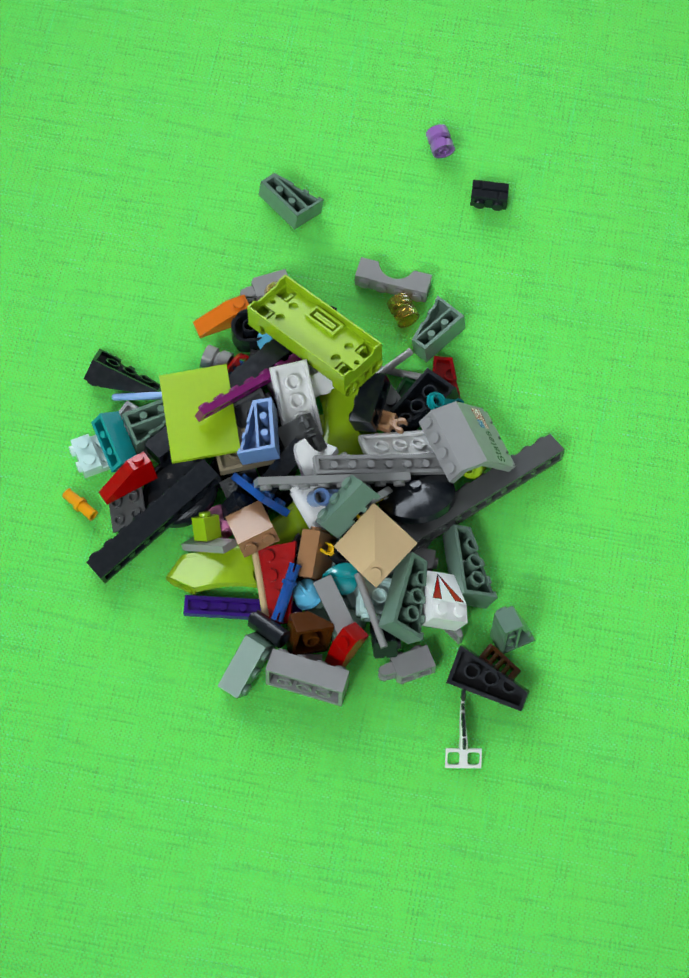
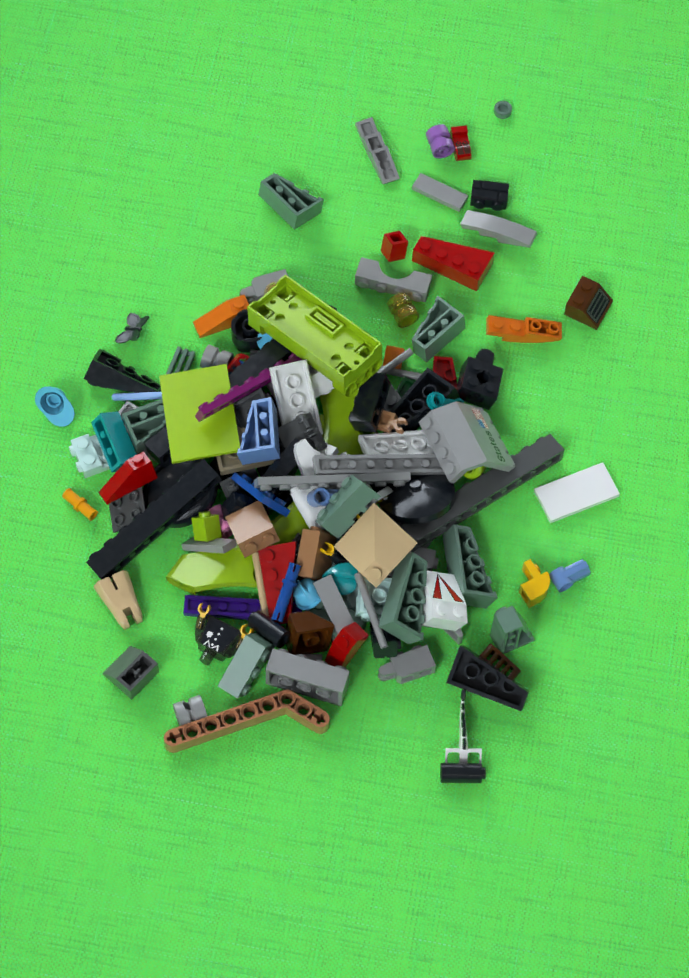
(55, 406): none -> medium azure piece
(120, 598): none -> tan piece
(132, 333): none -> piece
(132, 671): none -> dark grey slope
(185, 352): none -> sand green tile
(189, 711): none -> light grey wheel
(216, 637): none -> torso
(242, 722): none -> nougat beam
(377, 151): none -> light grey slope
(391, 353): none -> orange slope
(394, 246): none -> red brick
(439, 192): none -> light grey tile
(454, 261): none -> red wedge
(461, 142): none -> red leg
(462, 772): none -> black brick
(480, 380): none -> black brick
(499, 228): none -> light grey slope
(502, 109): none -> sand green tile
(524, 331): none -> orange slope
(537, 587): none -> yellow brick
(565, 577): none -> medium blue piece
(576, 492): none -> white tile
(588, 303): none -> reddish brown slope

